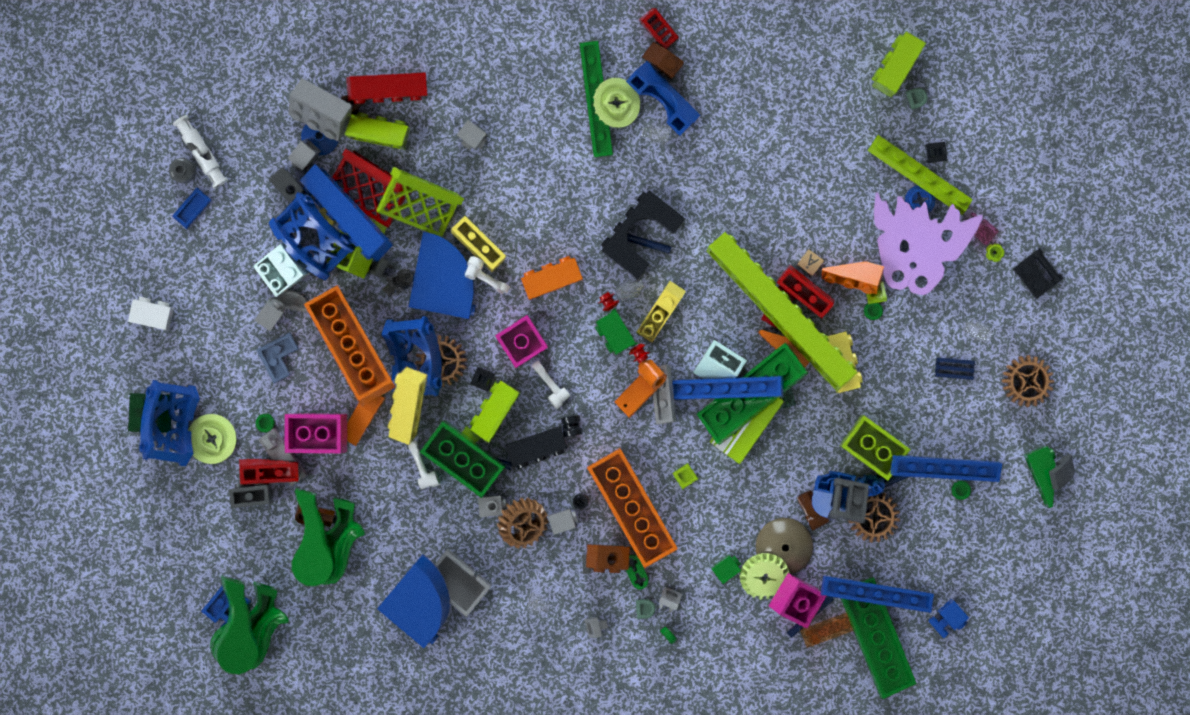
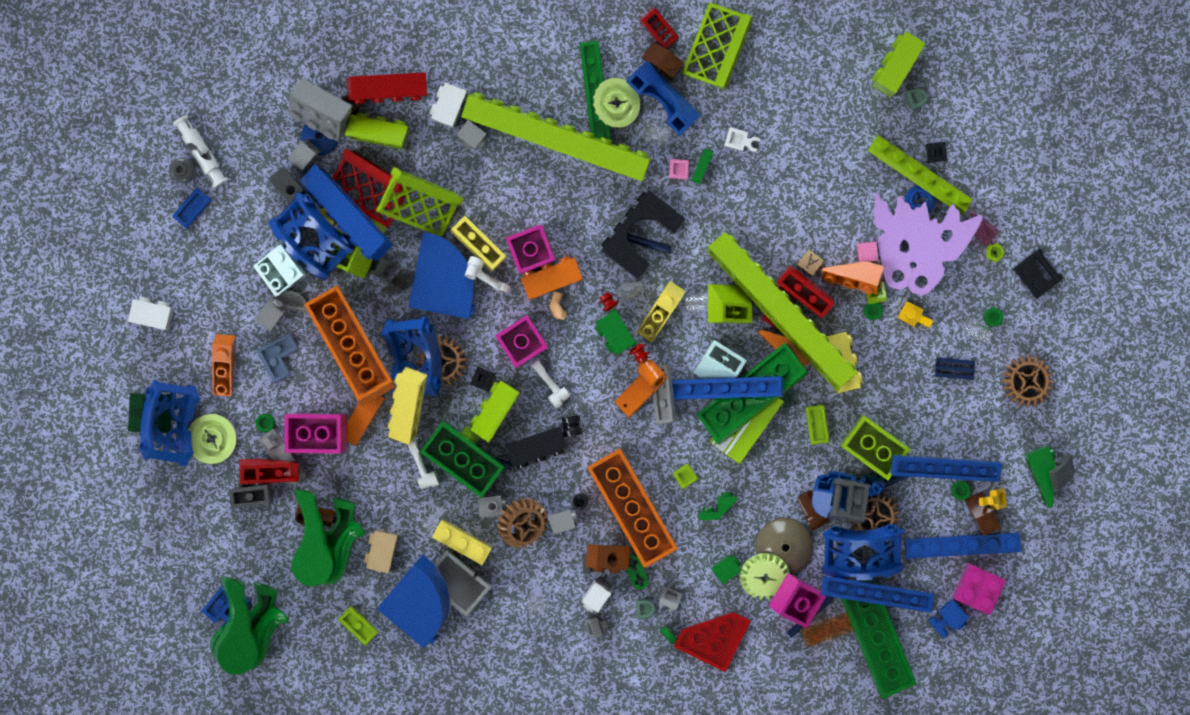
(223, 364): none -> orange slope
(358, 625): none -> lime plate
(382, 551): none -> tan brick
(448, 105): none -> white brick
(462, 542): none -> light yellow brick
(530, 249): none -> dark pink brick
(556, 137): none -> lime brick
(556, 308): none -> light nougat arm
(595, 596): none -> white brick
(679, 169): none -> bright pink tile
(696, 303): none -> clear brick
(702, 166): none -> green beam
(714, 639): none -> red plate
(724, 502): none -> green slope
(728, 305): none -> lime slope
(733, 51): none -> lime fence
(738, 139): none -> white plate
(817, 424): none -> lime plate
(854, 539): none -> blue fence
(867, 252): none -> bright pink tile
(912, 314): none -> yellow plate
(962, 545): none -> blue plate
(978, 589): none -> dark pink brick
(982, 515): none -> reddish brown slope
(993, 317): none -> green tile
(996, 499): none -> yellow plate

